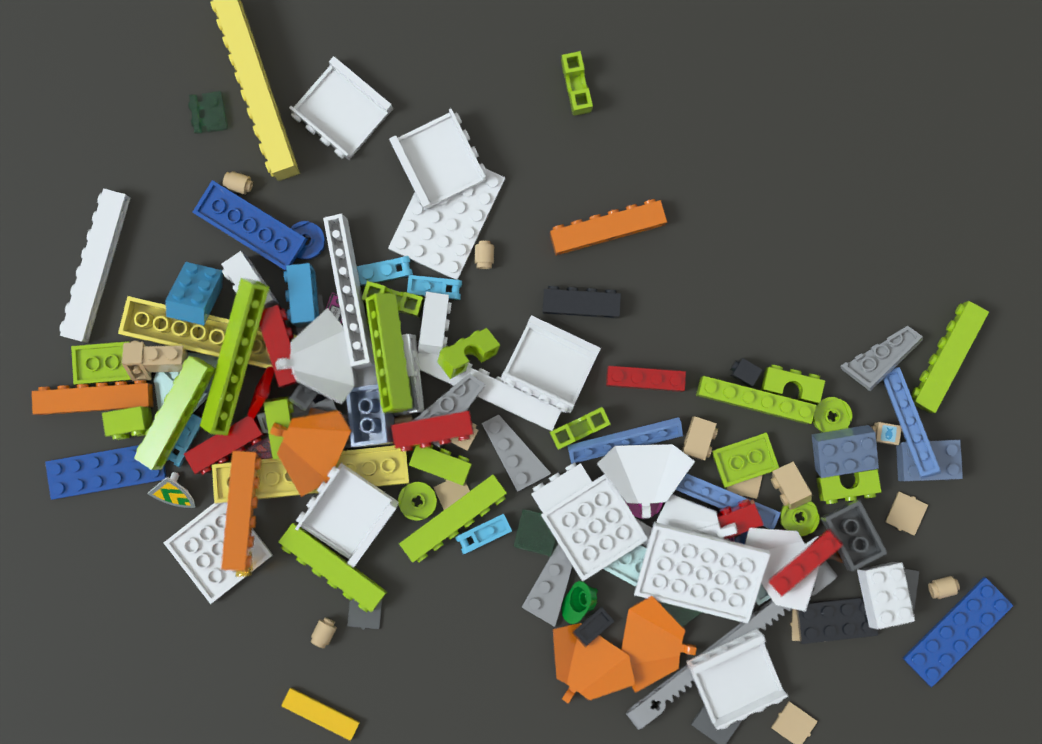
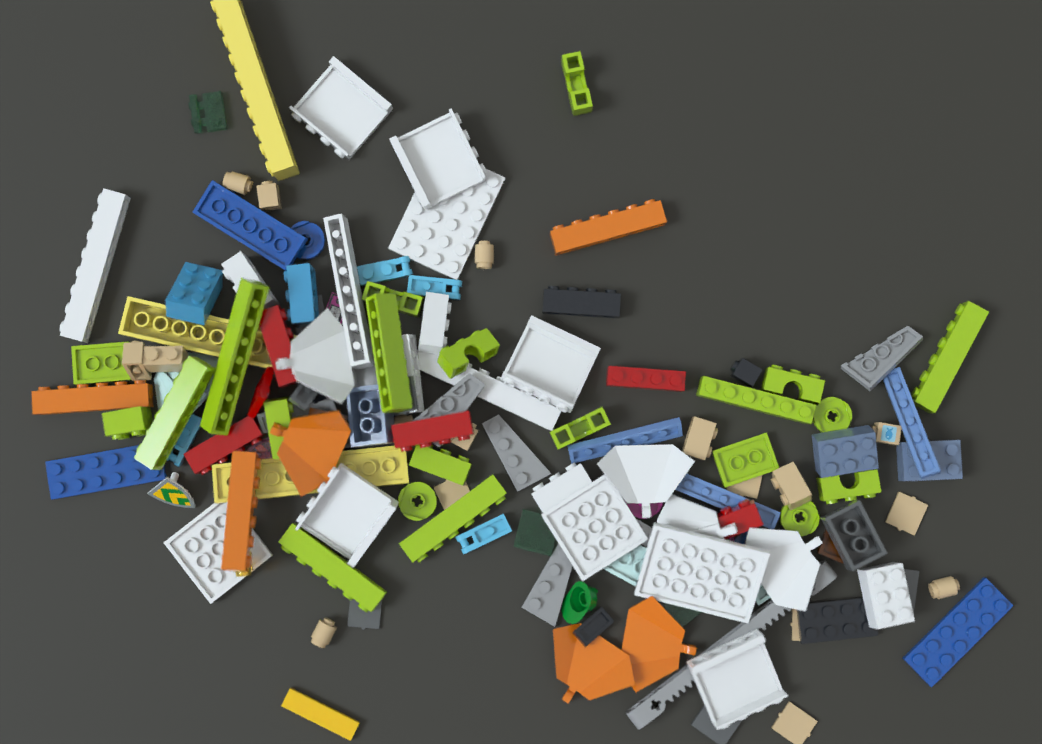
(268, 196): none -> tan brick
(805, 562): red brick -> none

